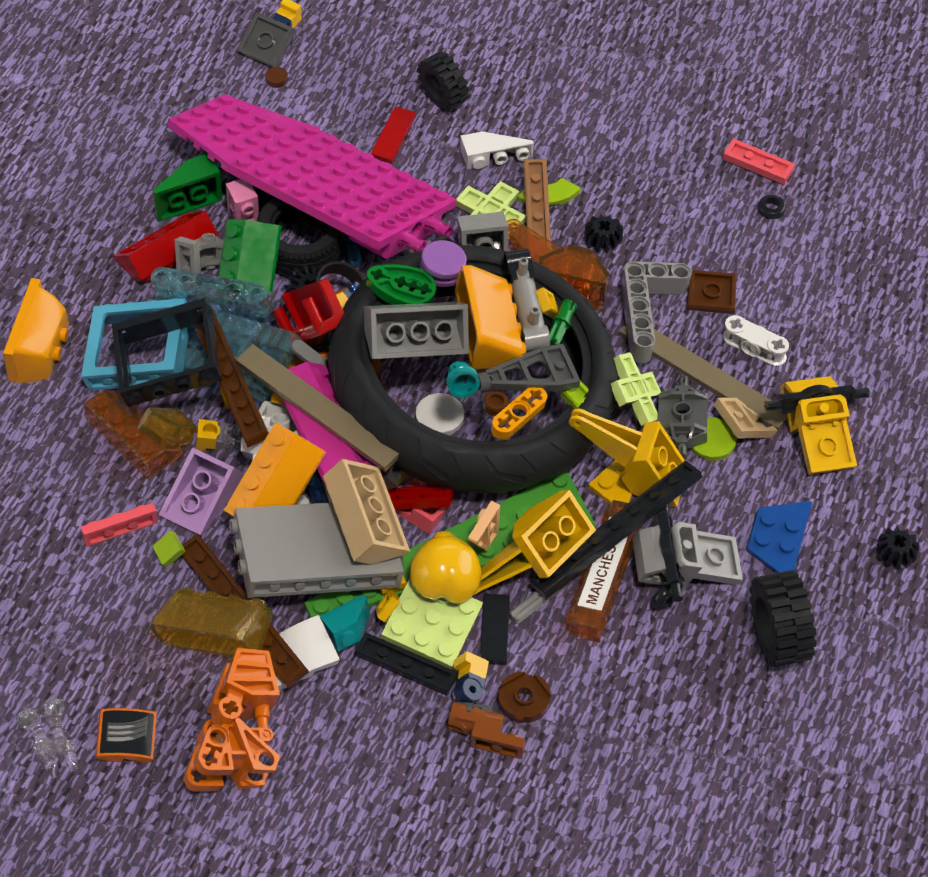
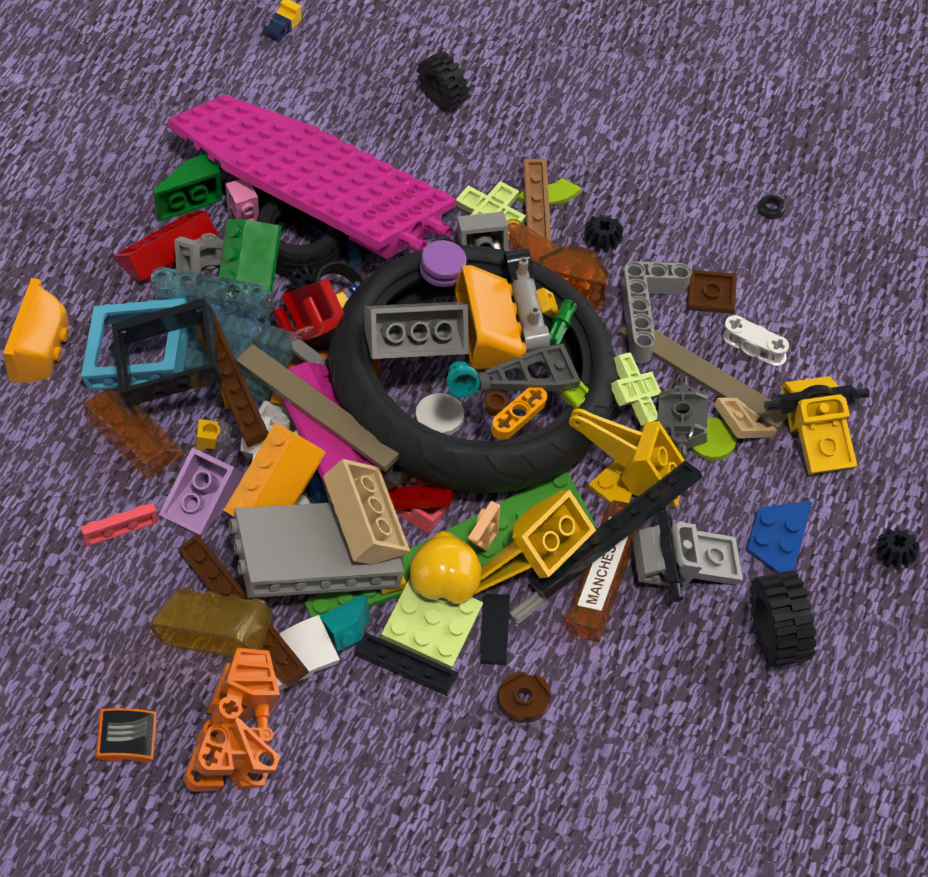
(47, 748): clear piece -> none
(168, 426): clear yellow slope -> none
(169, 548): lime tile -> none
(266, 40): dark grey tile -> none
(276, 77): reddish brown tile -> none
(387, 605): yellow tile -> none
(392, 275): green piece -> none
(393, 134): red tile -> none
(470, 677): leg -> none
(479, 145): white slope -> none
(485, 729): dark orange plate -> none
(662, 597): black piece -> none
(758, 161): coral plate -> none

